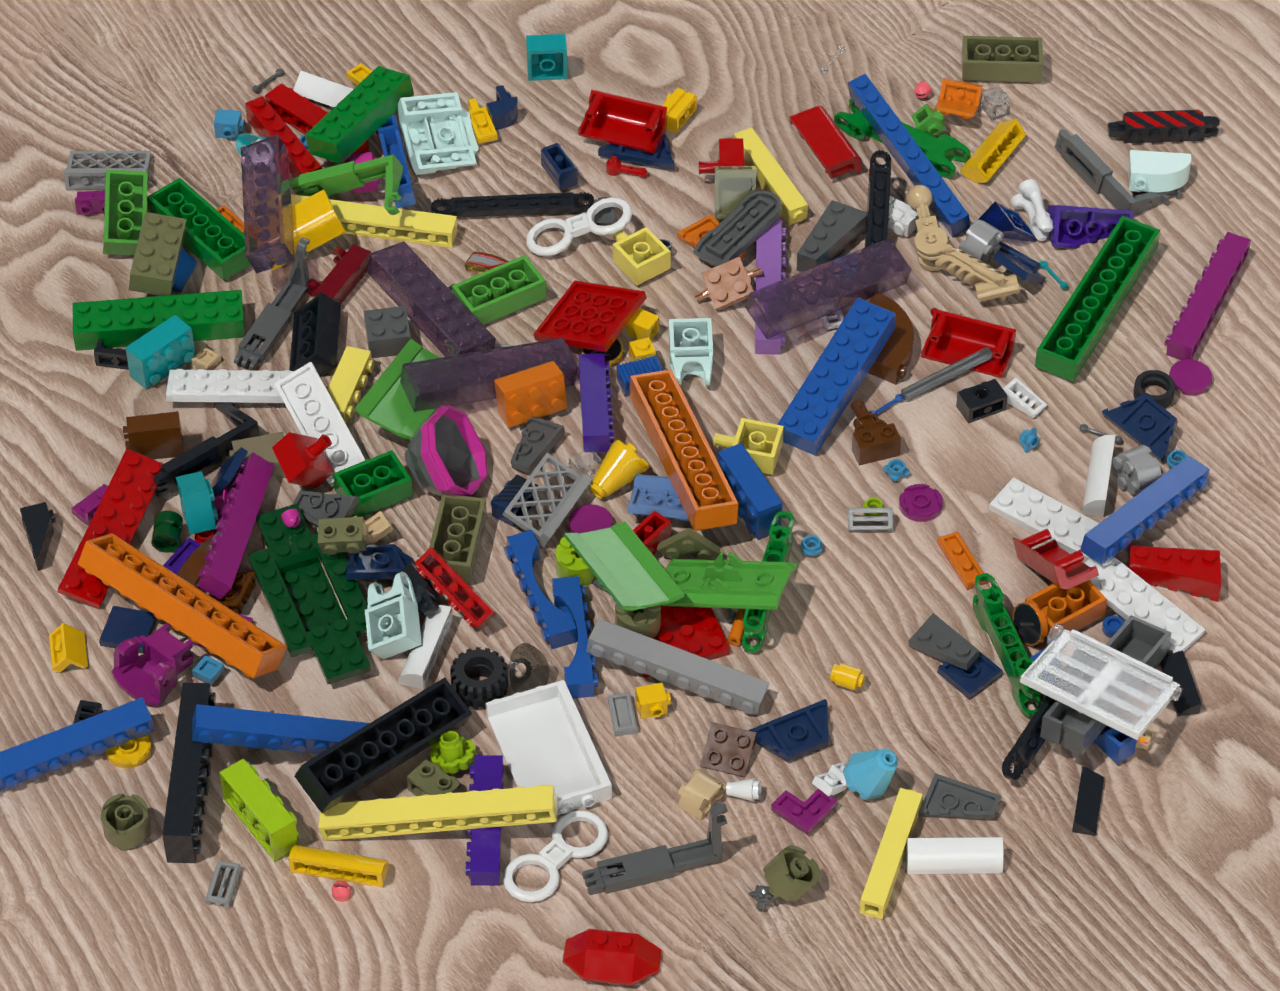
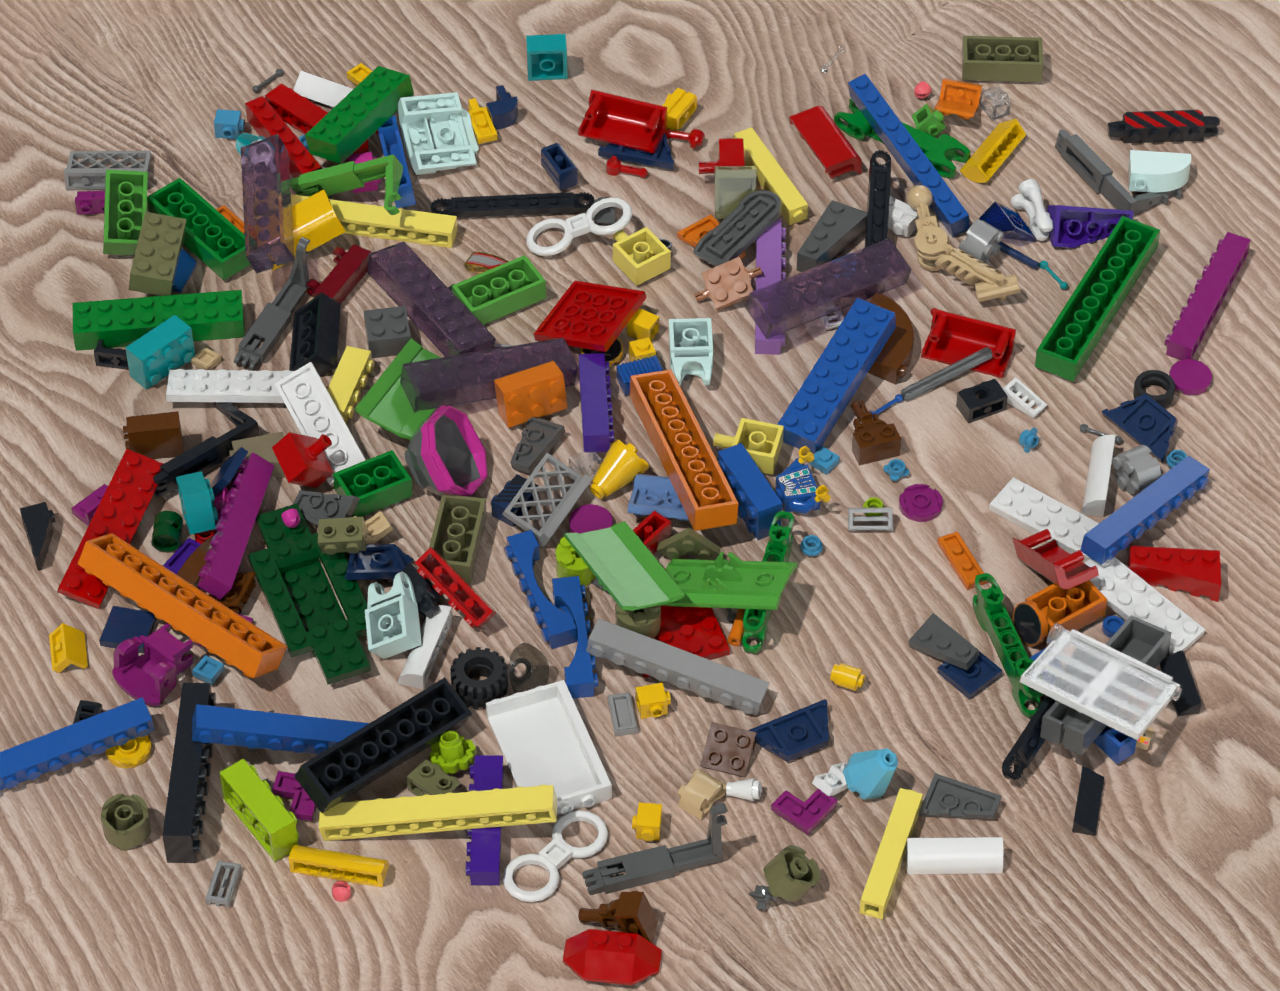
(287, 786): none -> magenta plate
(627, 914): none -> reddish brown brick
(648, 821): none -> yellow brick
(694, 138): none -> red piece
(798, 488): none -> torso
(825, 460): none -> dark azure plate
(1019, 268): dark blue tile -> none

